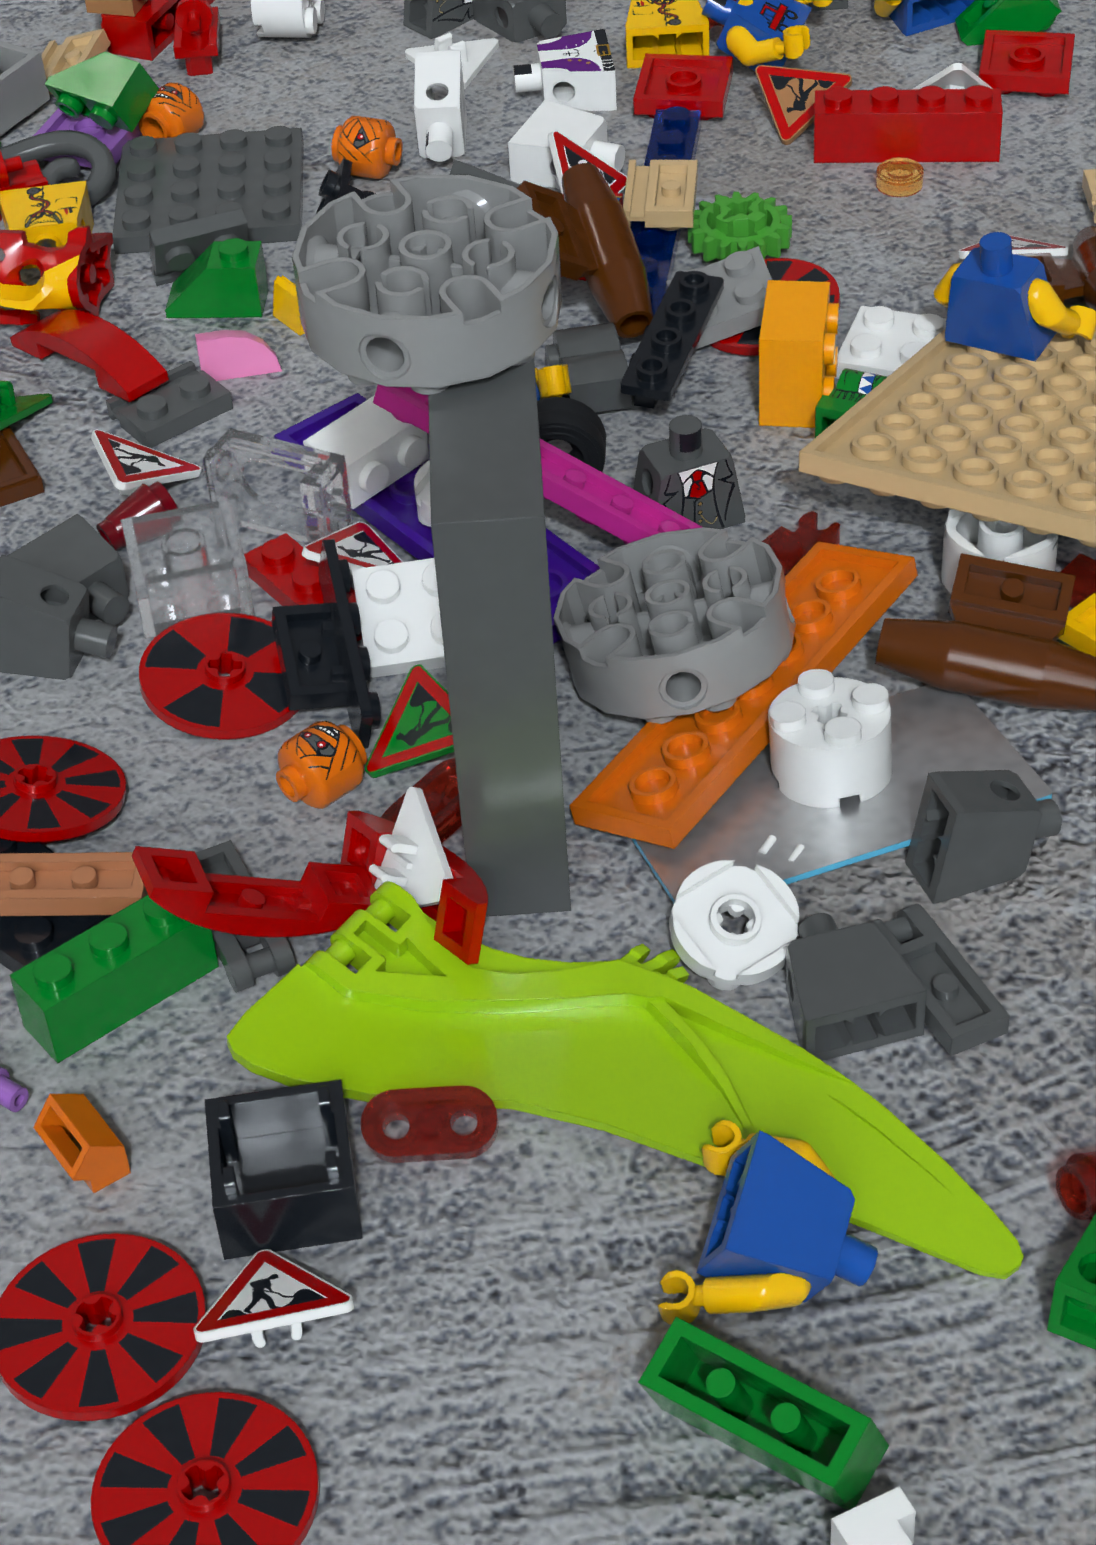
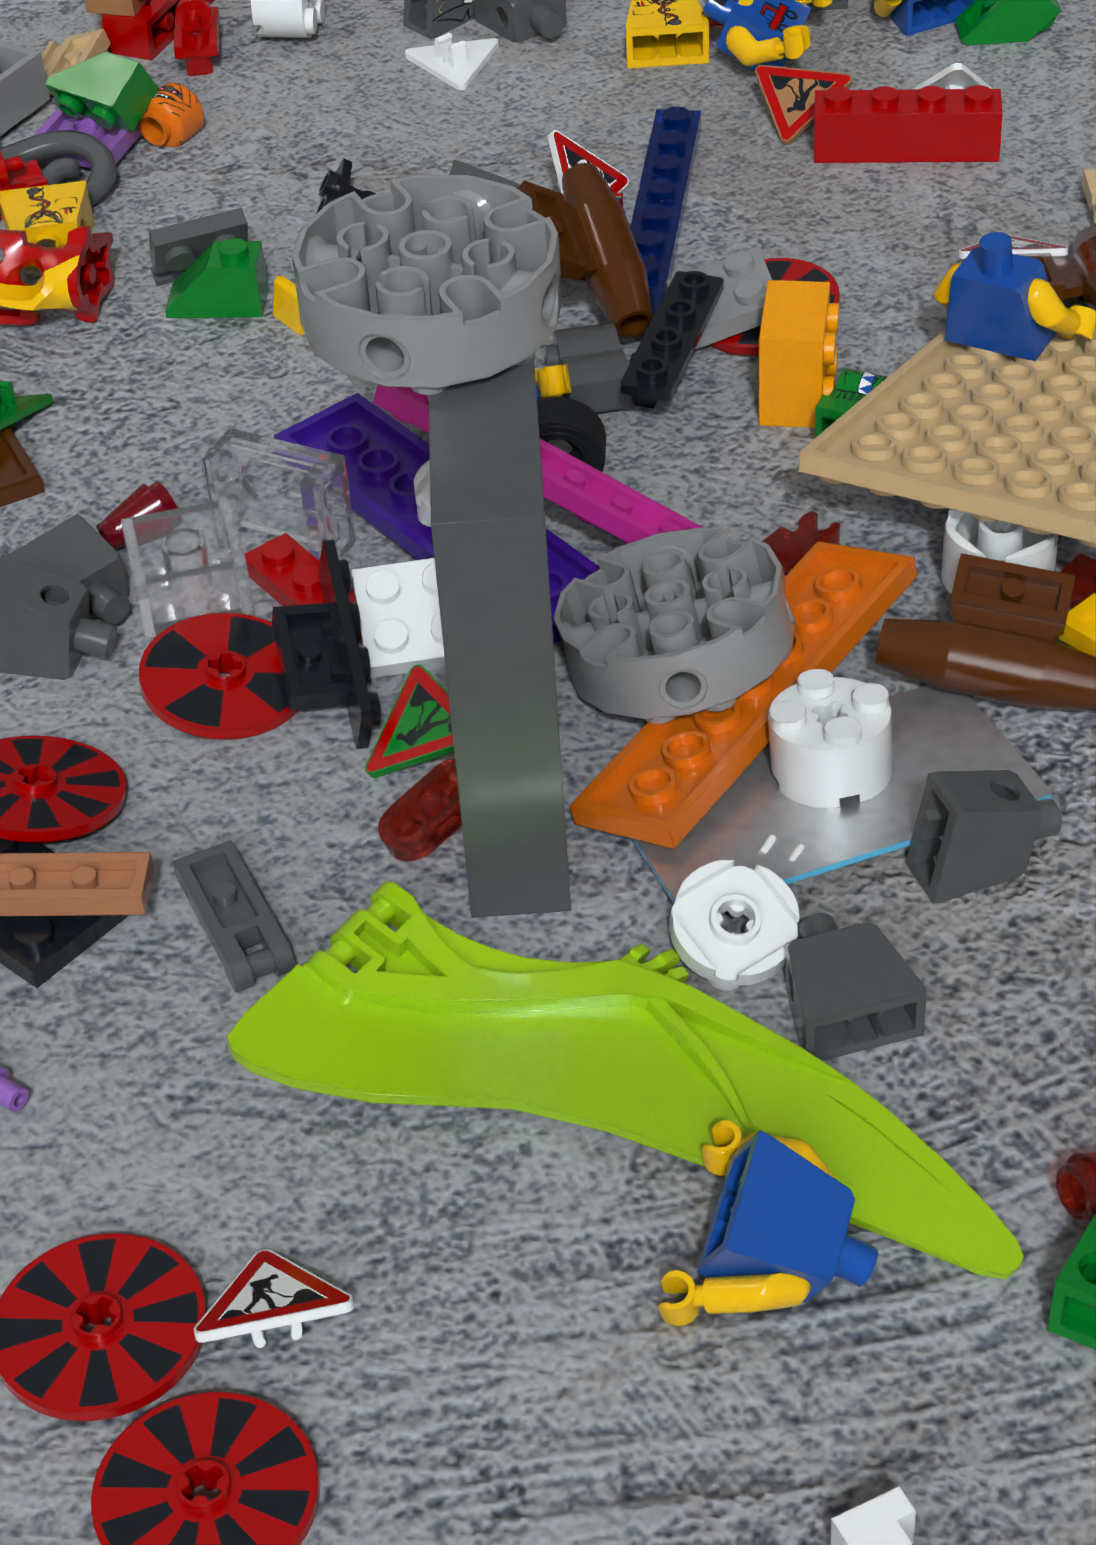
(102, 1153): orange piece -> none
(110, 976): green brick -> none
(118, 359): red slope -> none
(135, 464): piece -> none
(171, 407): dark grey plate -> none
(207, 175): dark grey plate -> none
(235, 354): bright pink brick -> none
(253, 904): red slope -> none
(282, 1169): black container -> none
(321, 764): orange head -> none
(358, 545): piece -> none
(368, 145): orange head -> none
(374, 446): white brick -> none
(414, 852): white piece -> none
(431, 1119): clear red plate -> none
(443, 122): white torso -> none
(462, 899): red slope -> none
(530, 150): white torso -> none
(572, 72): white torso -> none
(662, 193): tan plate -> none
(685, 82): red plate -> none
(691, 475): dark grey torso -> none
(740, 225): bright green gear -> none
(764, 1414): green brick -> none
(886, 339): white plate -> none
(899, 177): clear orange tile -> none
(957, 1001): dark grey plate -> none
(1027, 61): red plate -> none

